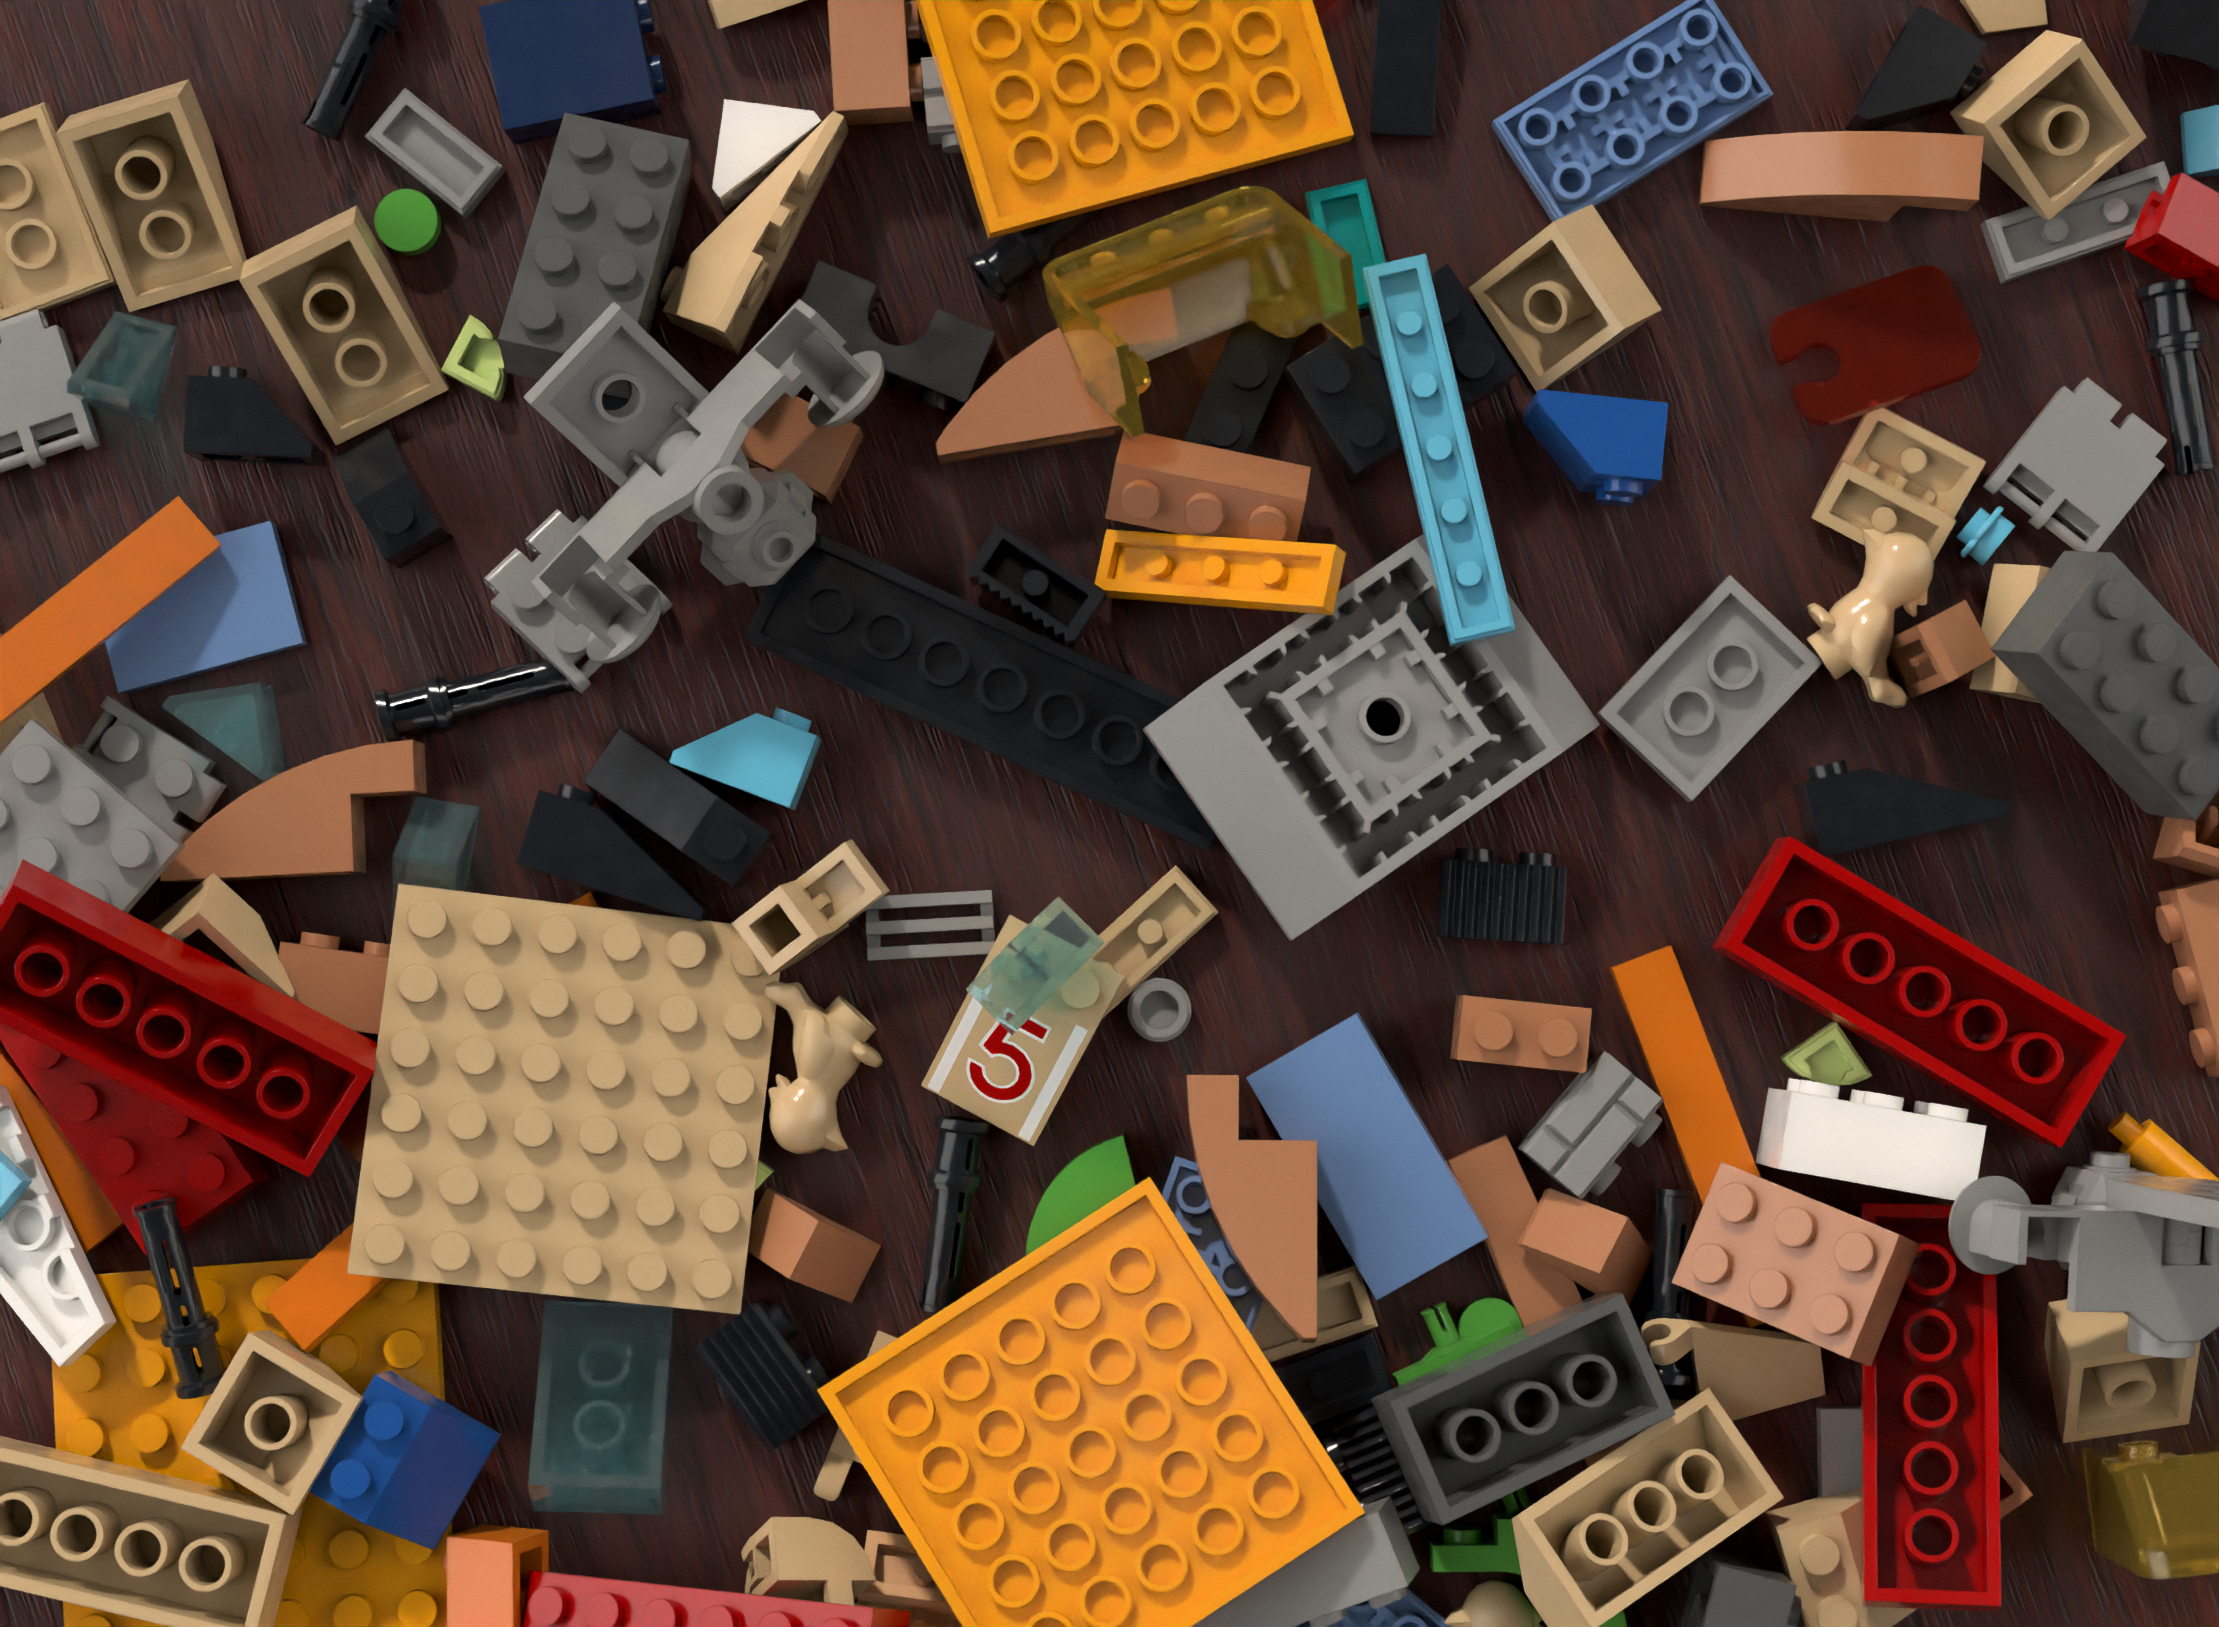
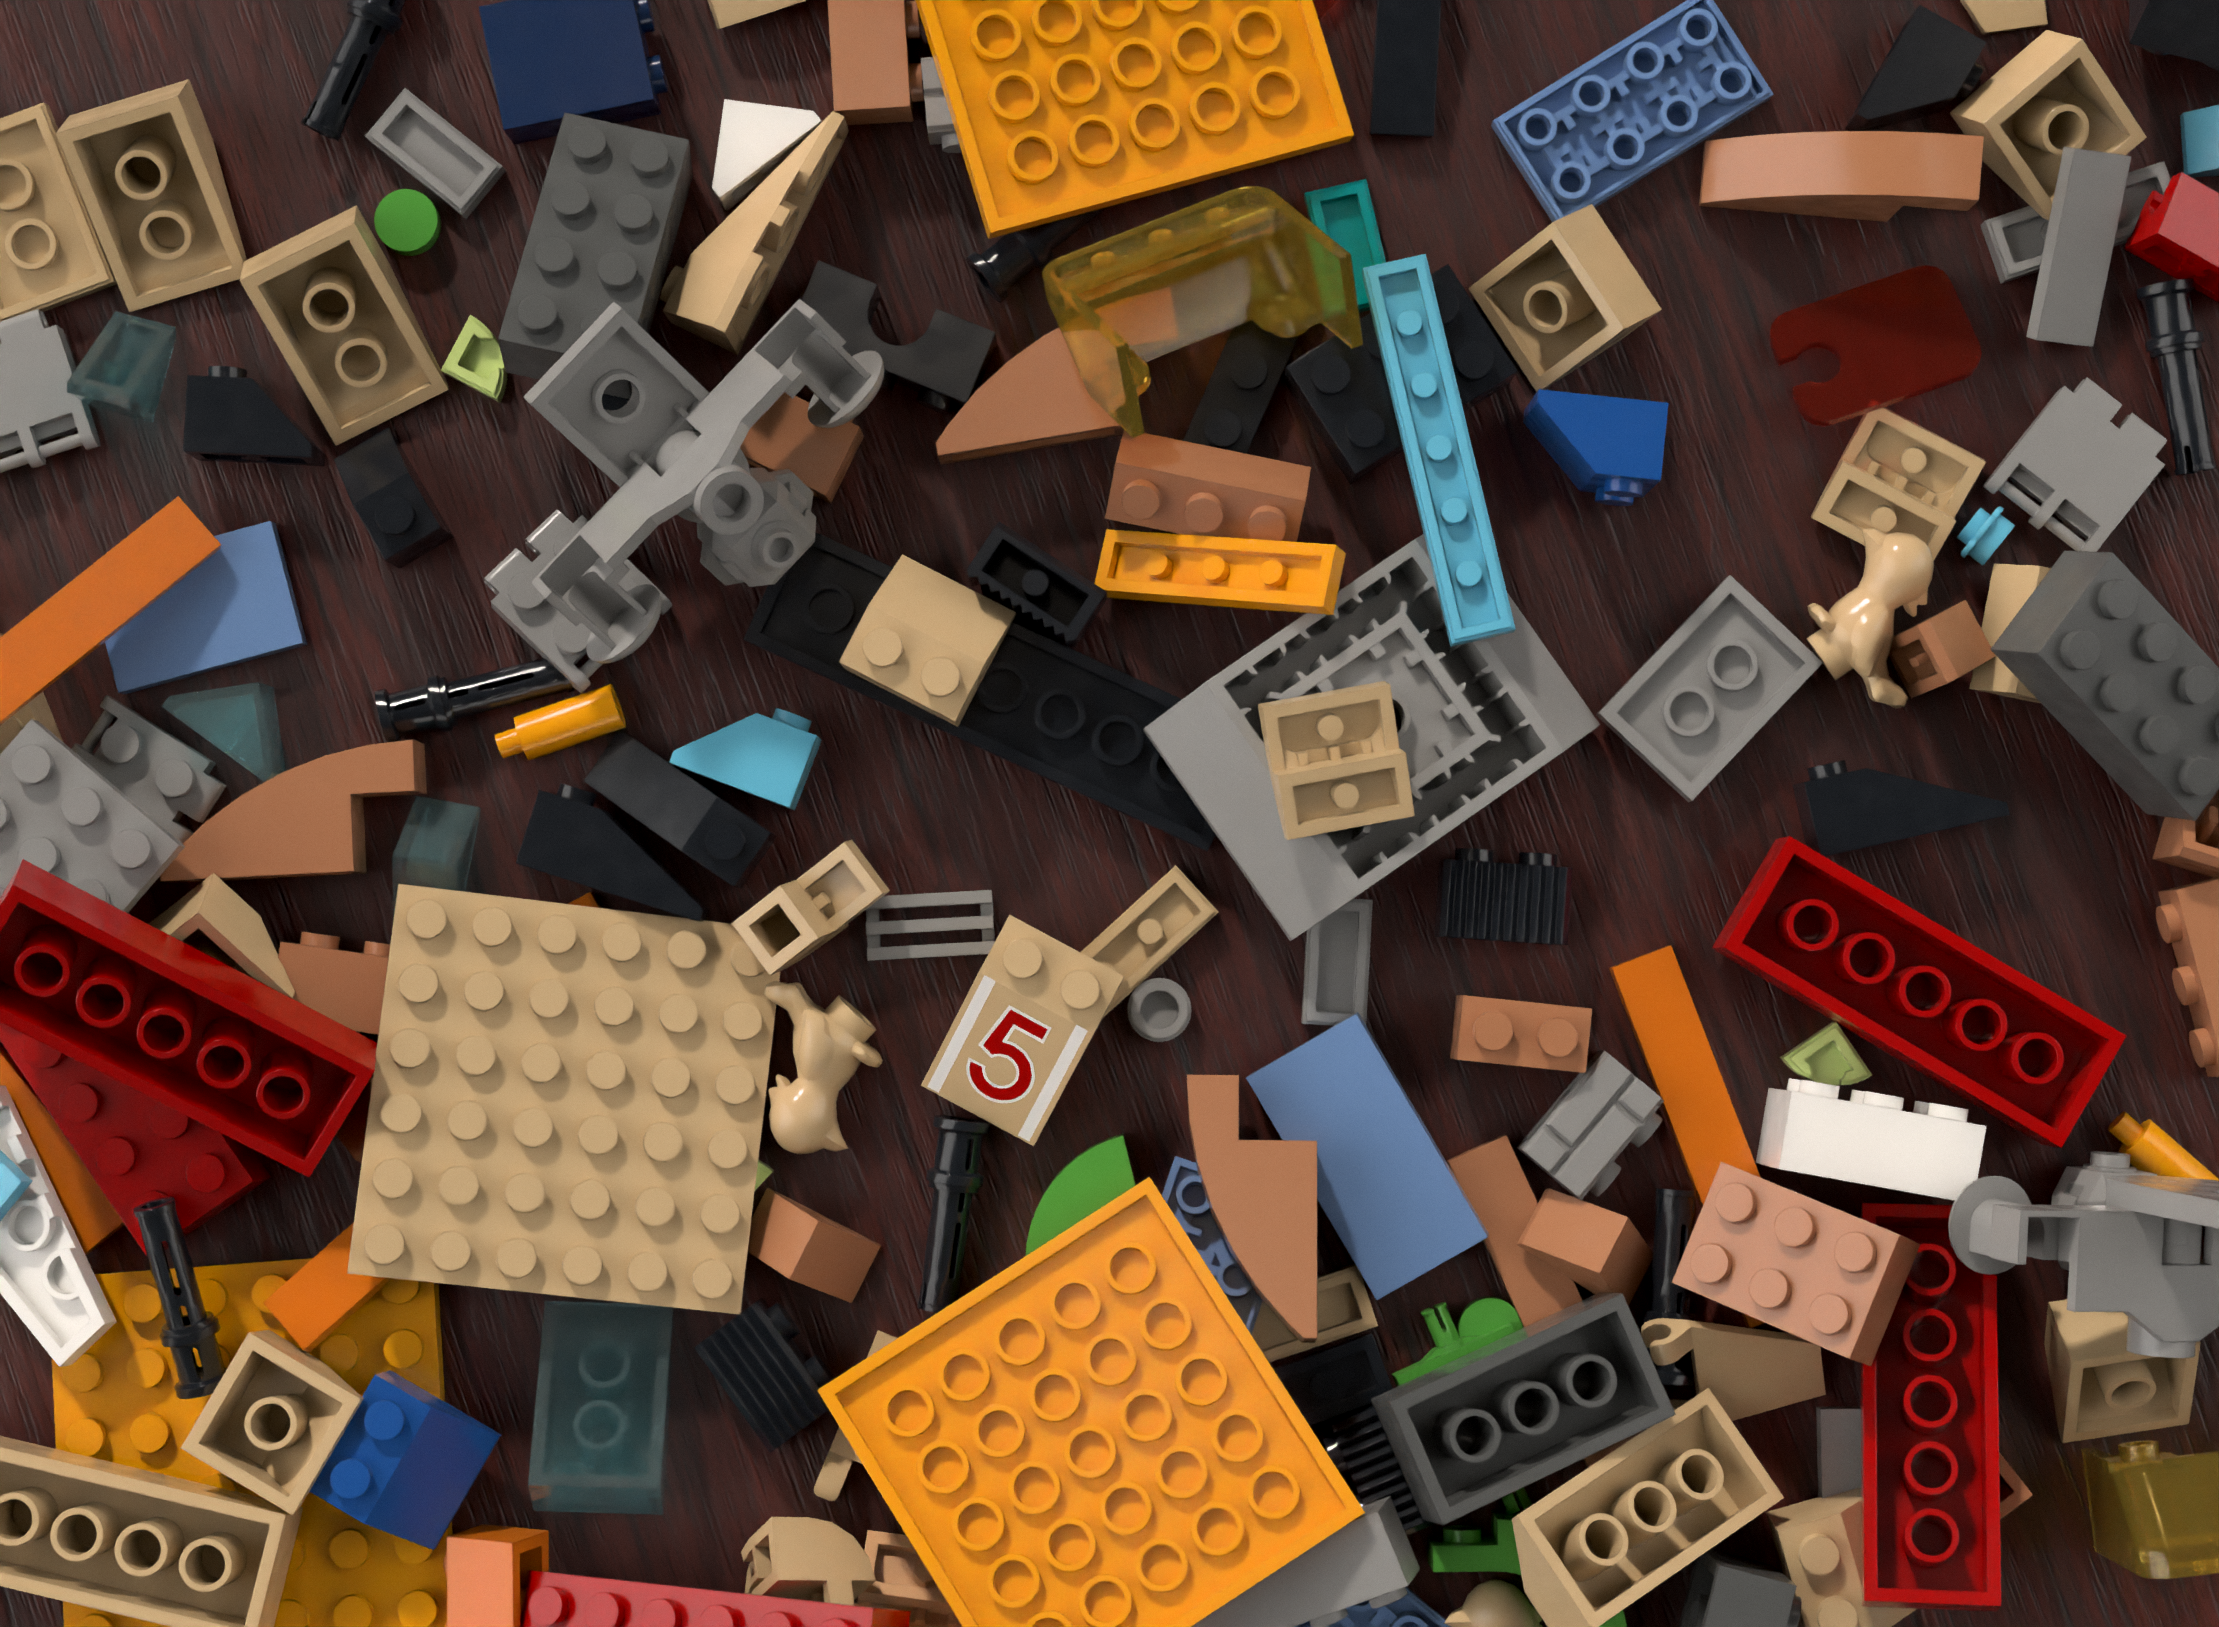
(563, 724): none -> light orange cylinder
(927, 639): none -> tan slope
(1035, 965): clear light blue slope -> none
(1336, 760): none -> tan slope
(1338, 965): none -> light grey tile
(2078, 246): none -> light grey tile

